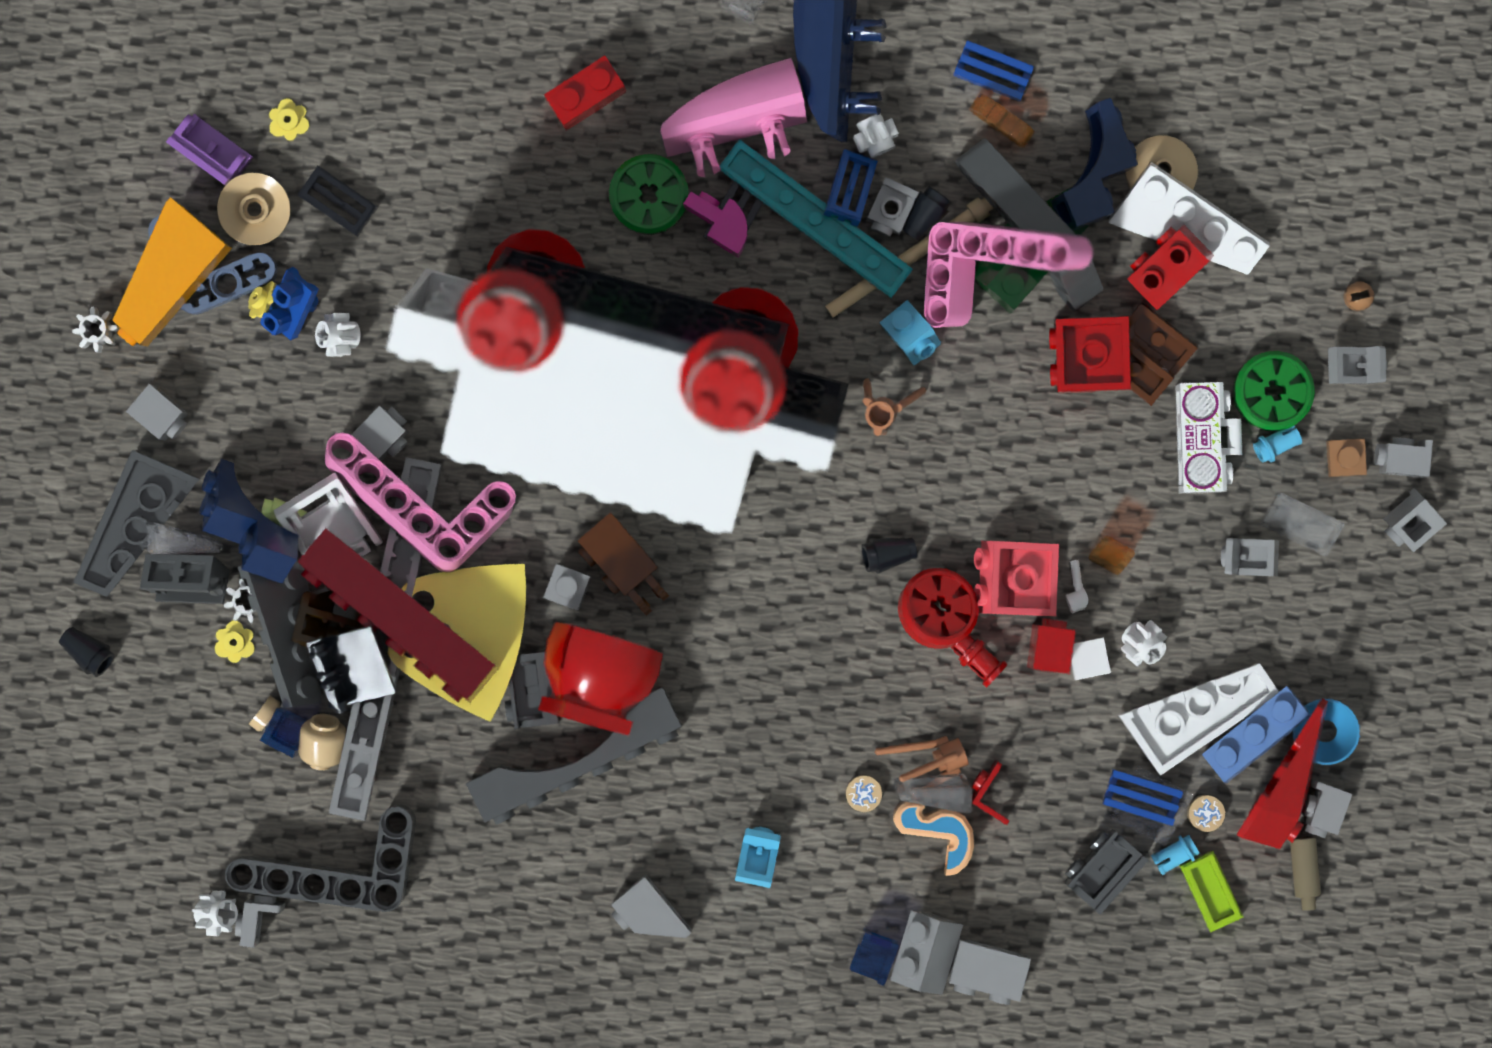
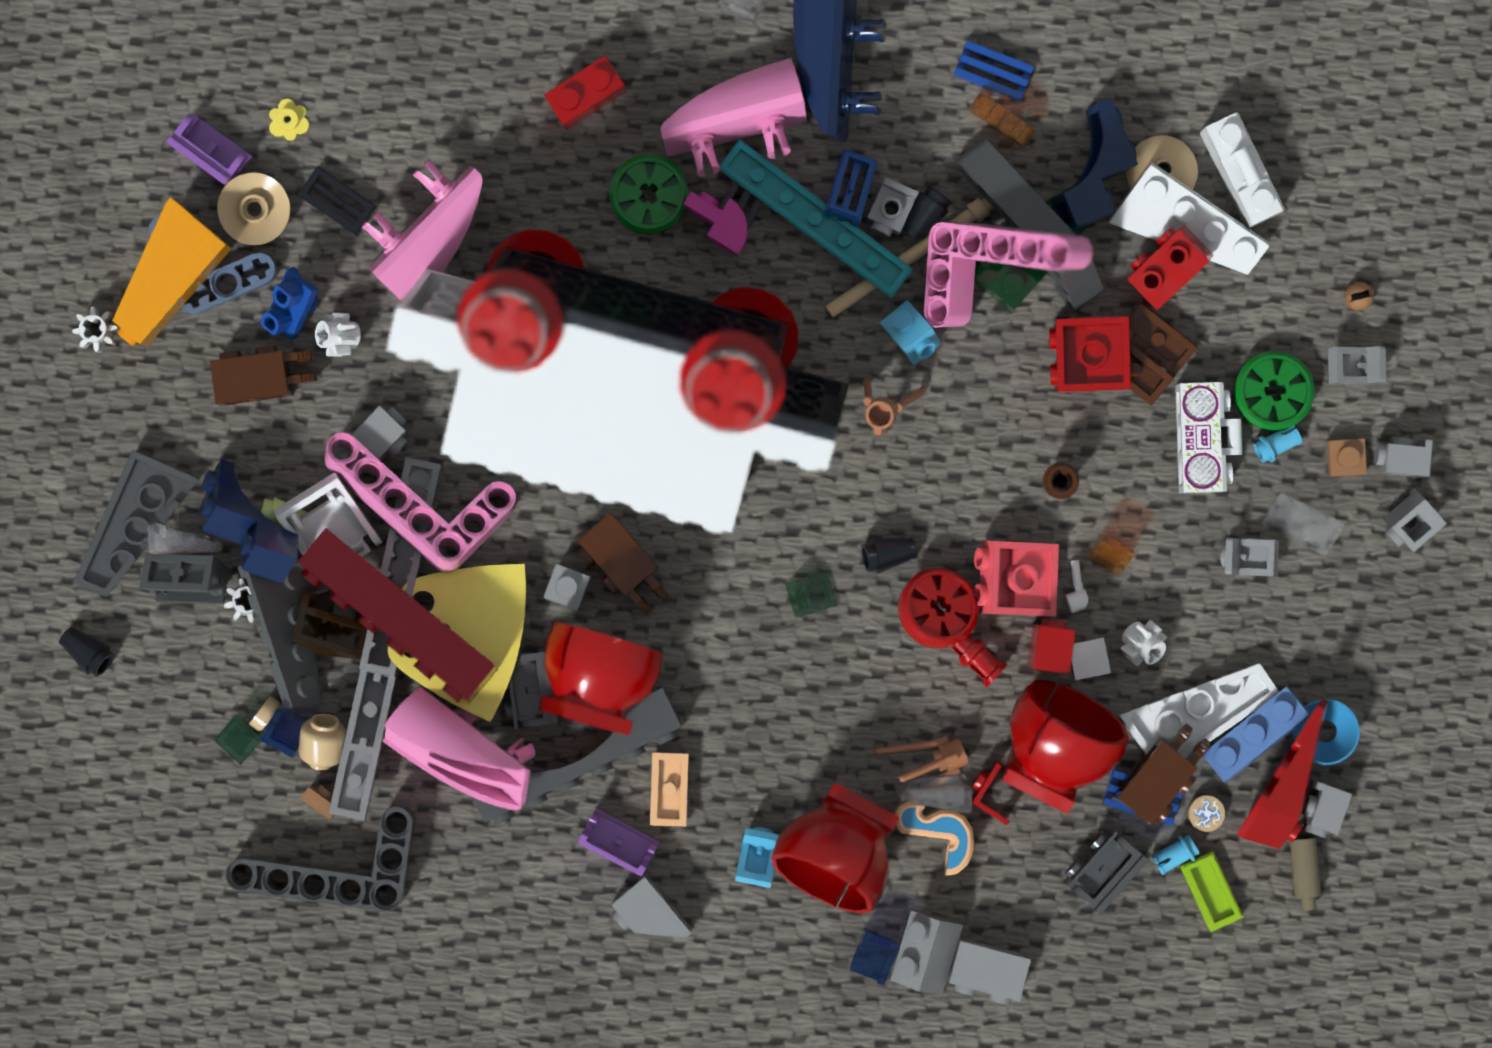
(158, 413): light grey brick -> none
(215, 913): white gear -> none
(239, 739): none -> clear green slope
(244, 646): light yellow plant -> none
(249, 924): light grey bracket -> none
(257, 376): none -> reddish brown hinge
(261, 299): light yellow plant -> none
(319, 799): none -> medium nougat plate
(350, 668): hinge -> none
(432, 237): none -> bright pink piece
(457, 752): none -> bright pink piece
(618, 842): none -> medium lavender hinge
(669, 789): none -> light nougat plate
(811, 594): none -> clear green slope
(838, 847): none -> red plate
(863, 793): tan tile -> none
(876, 135): white gear -> none
(1061, 744): none -> red plate
(1070, 477): none -> reddish brown cone
(1161, 777): none -> reddish brown hinge
(1242, 170): none -> white piece

